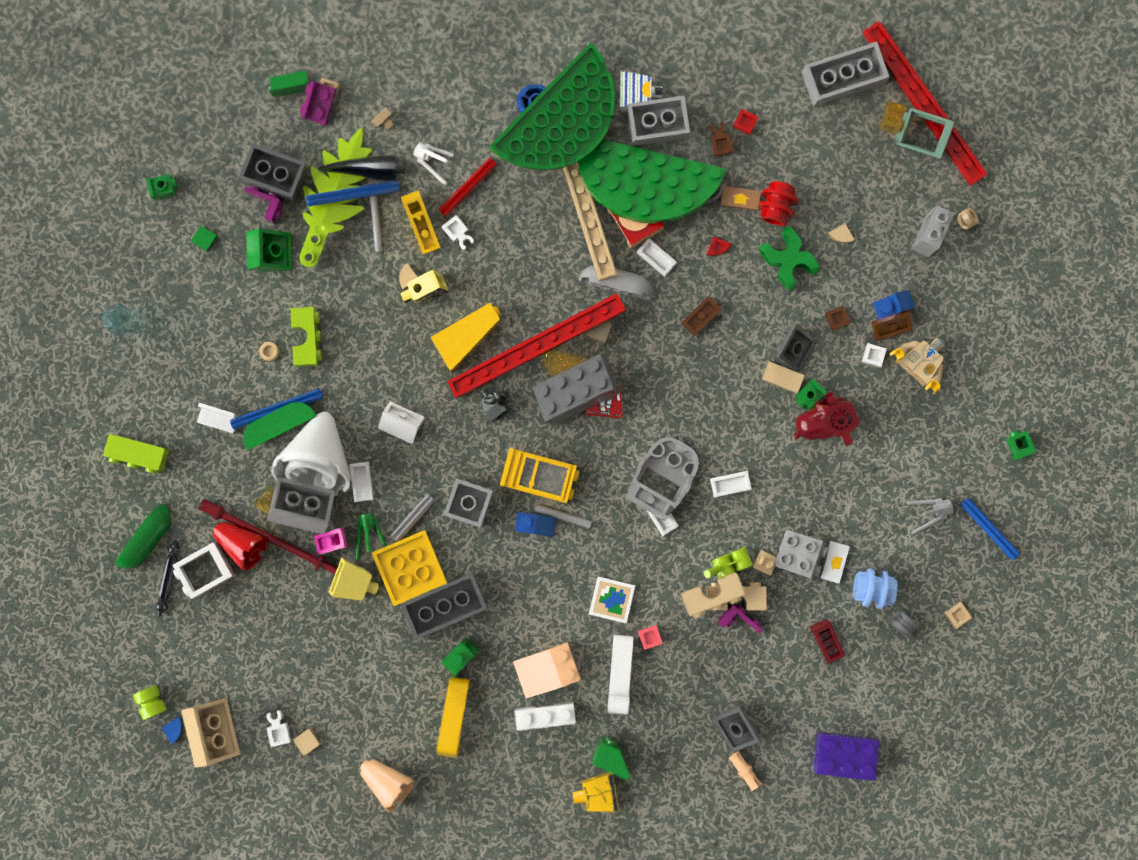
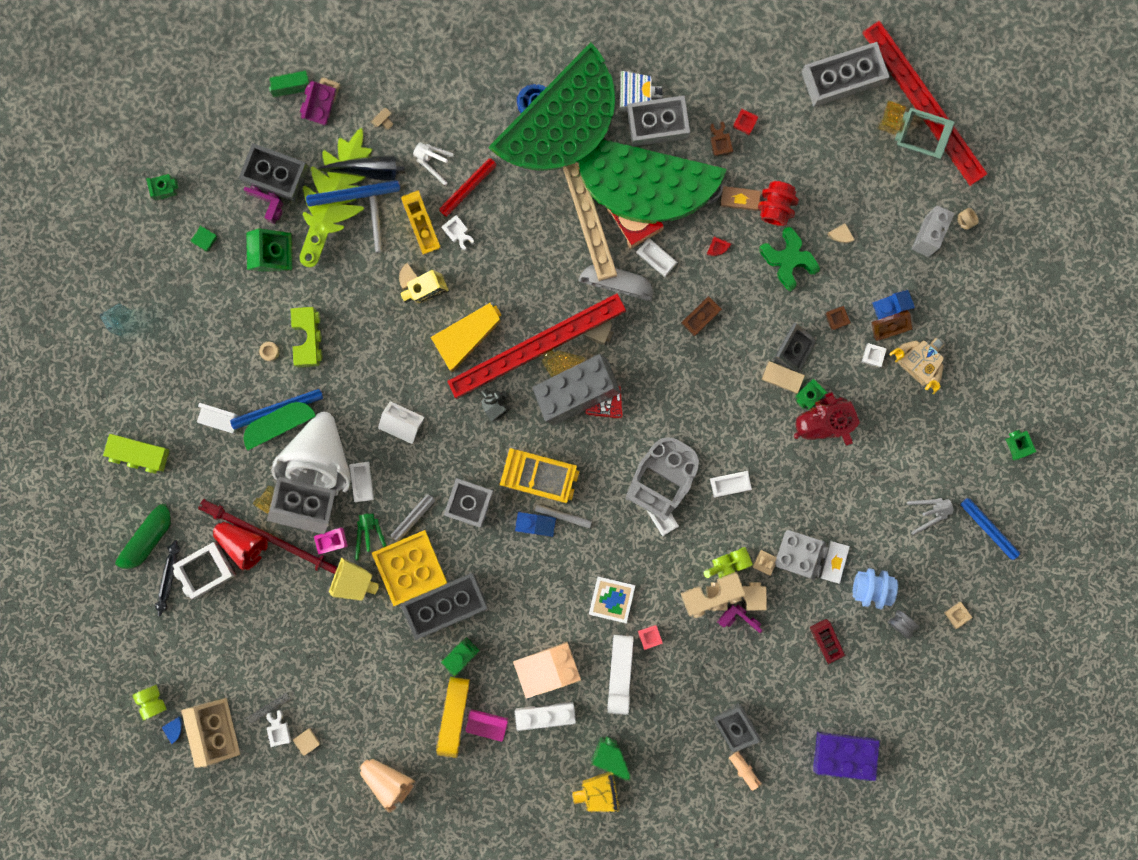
(486, 725): none -> dark pink panel

